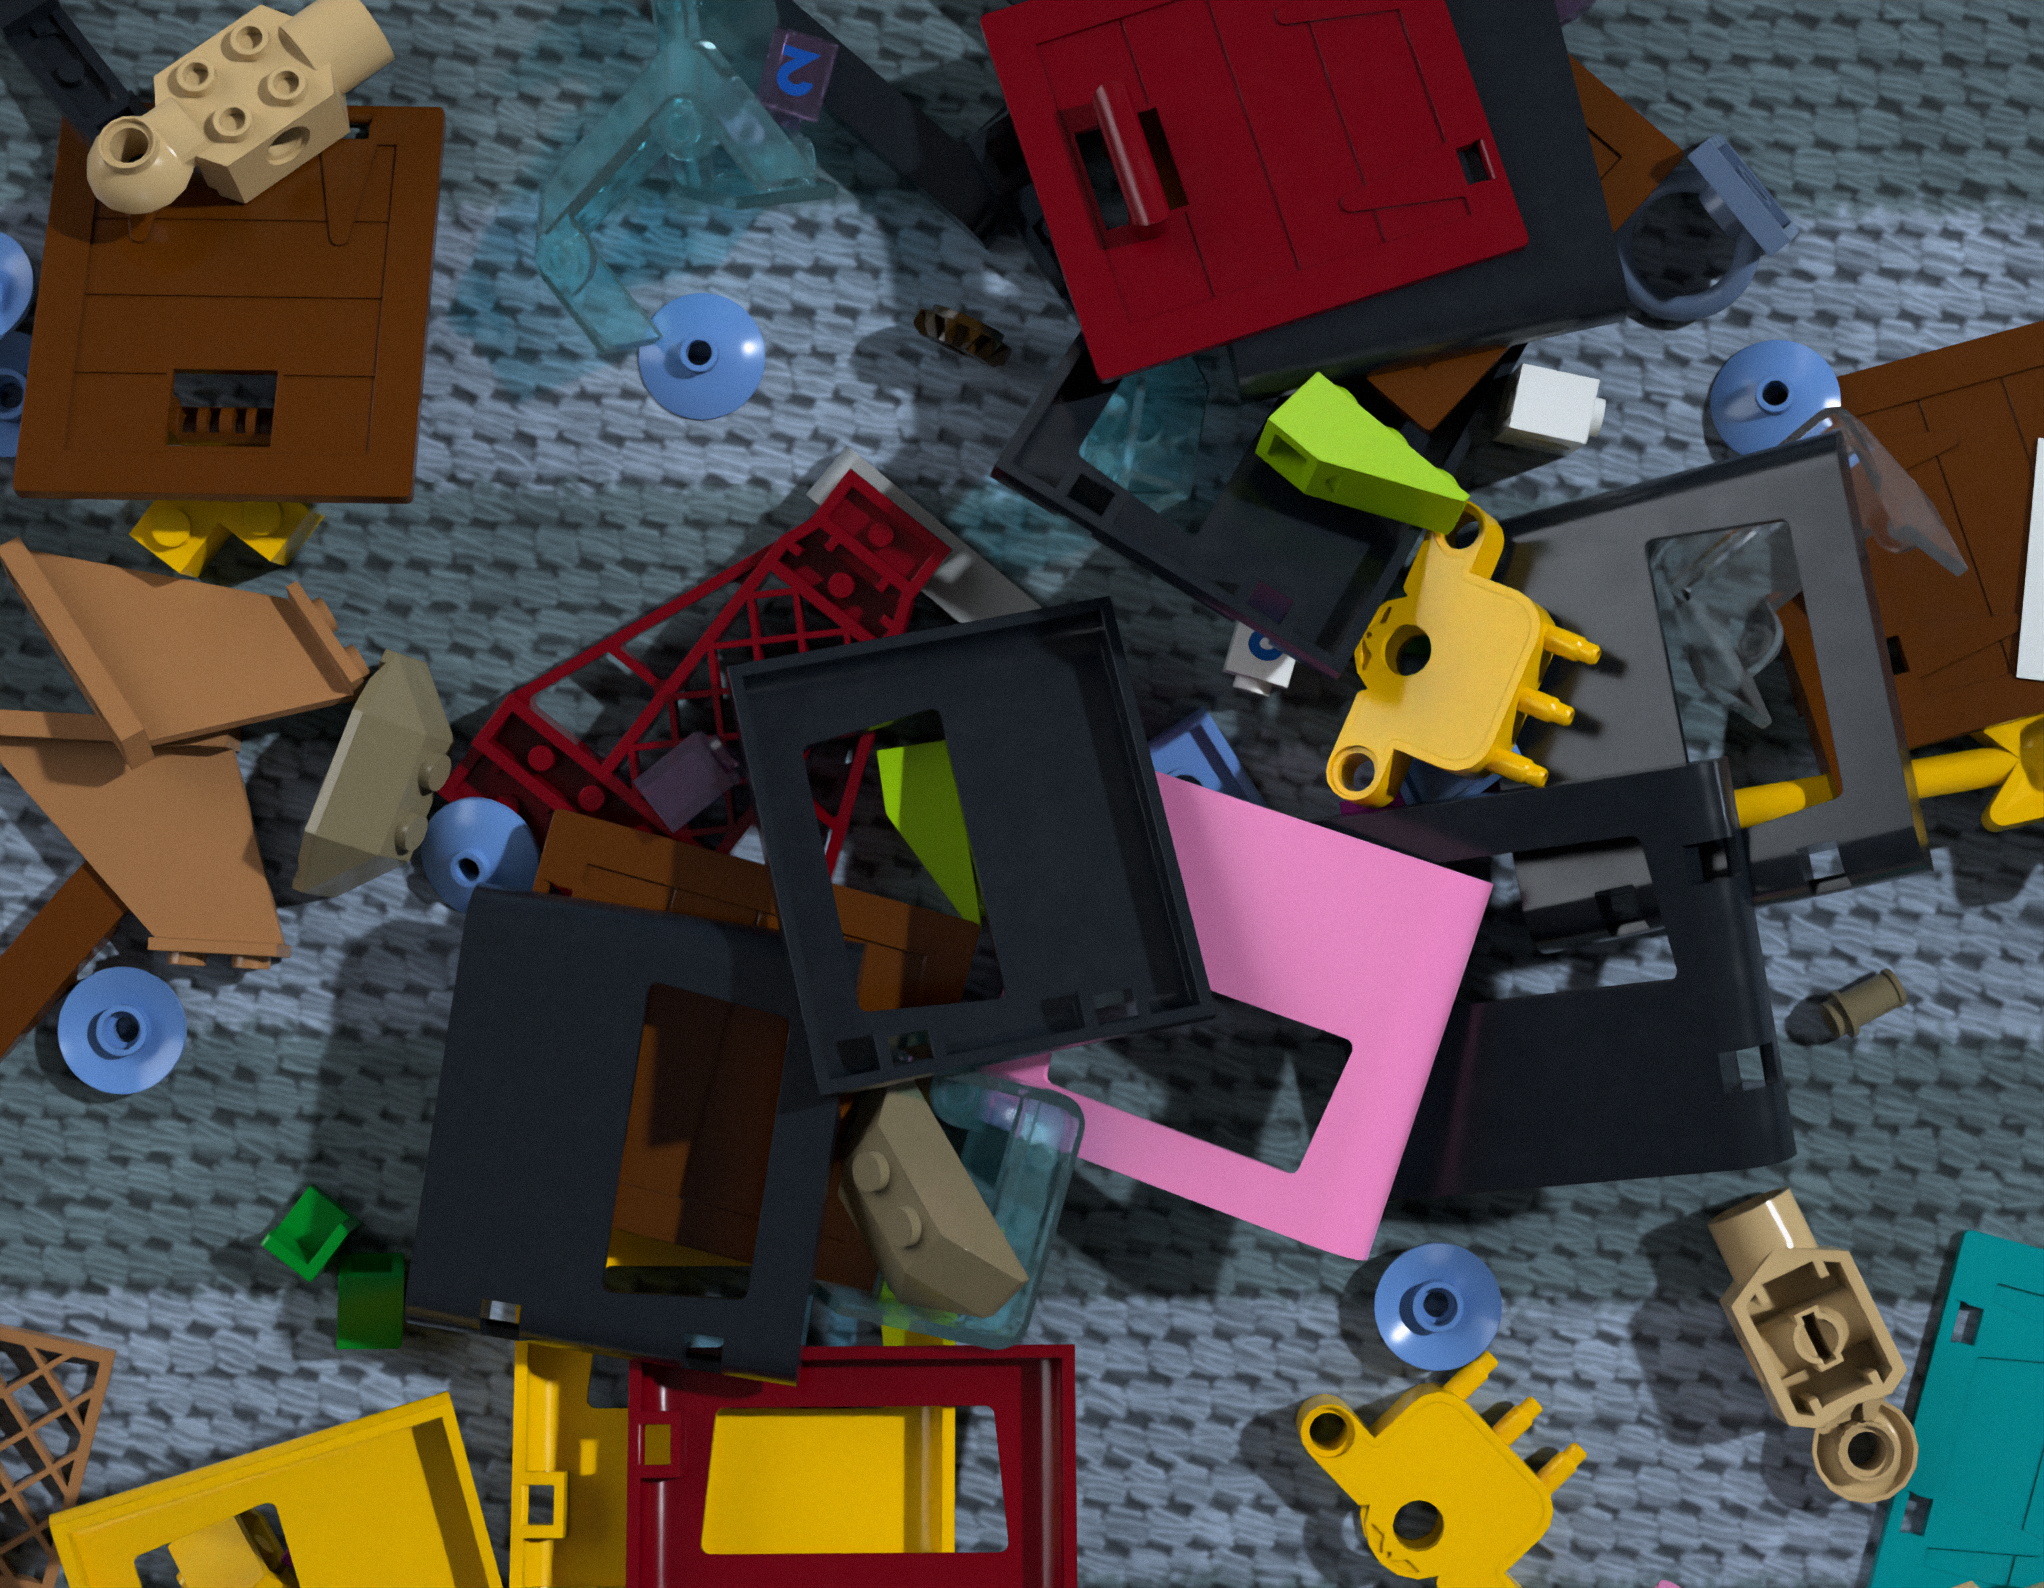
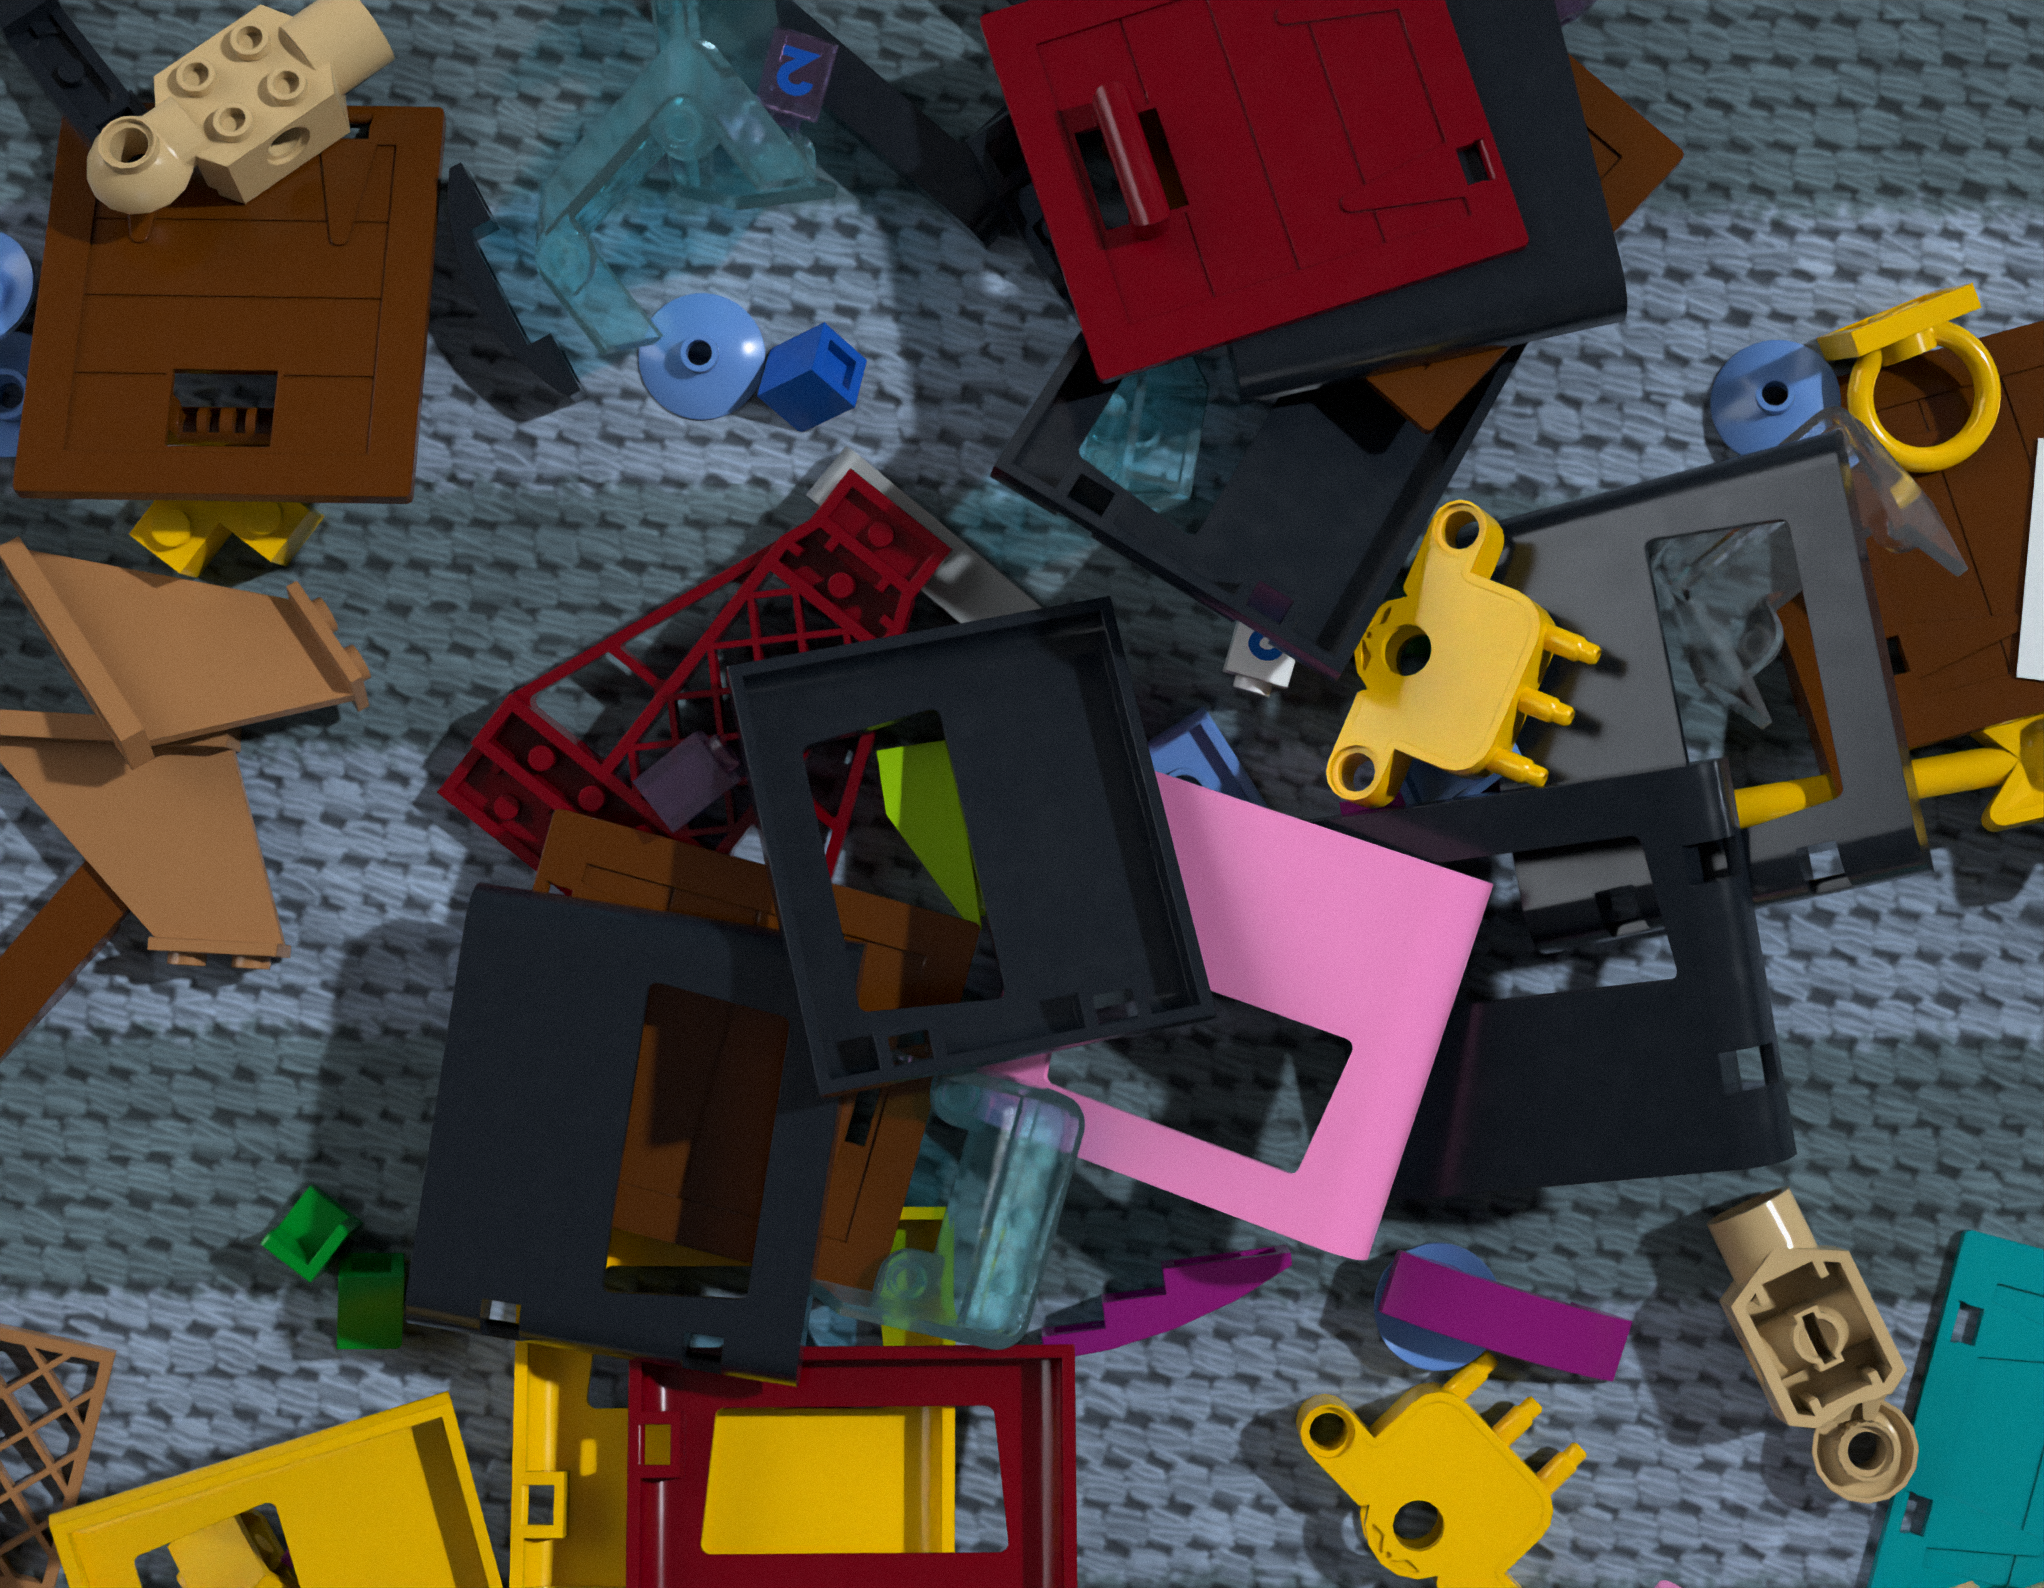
(91, 1037): medium blue dish -> none
(378, 781): dark tan wedge -> none
(470, 222): none -> black slope
(486, 834): medium blue dish -> none
(812, 377): none -> blue panel
(923, 1209): dark tan wedge -> none
(962, 335): dark brown gear -> none
(1189, 1291): none -> magenta slope
(1350, 458): lime slope -> none
(1504, 1317): none -> magenta slope
(1548, 410): white brick -> none
(1737, 205): sand blue tile -> none
(1862, 1003): dark tan pin -> none
(1905, 333): none -> yellow tile

